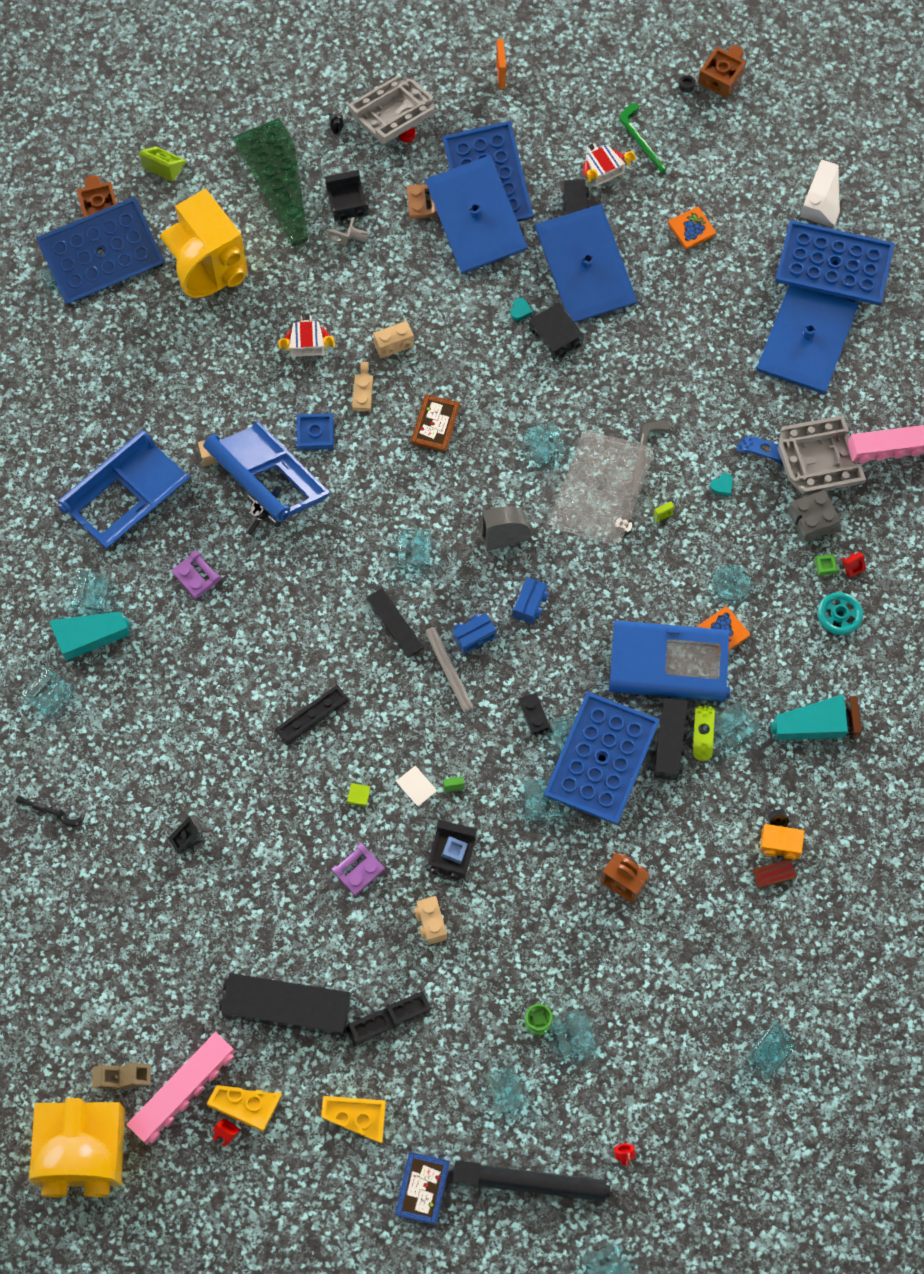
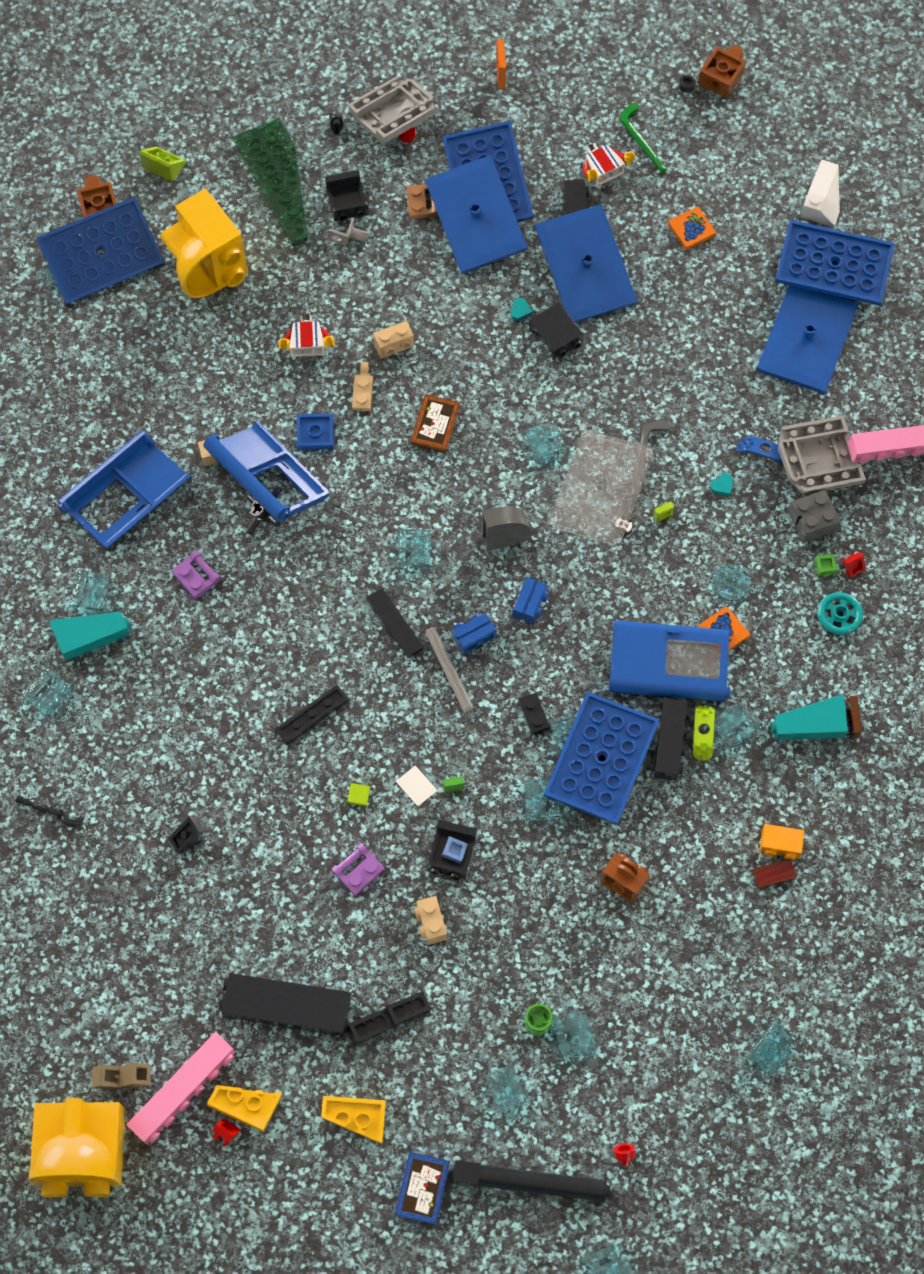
(778, 818): tile -> none

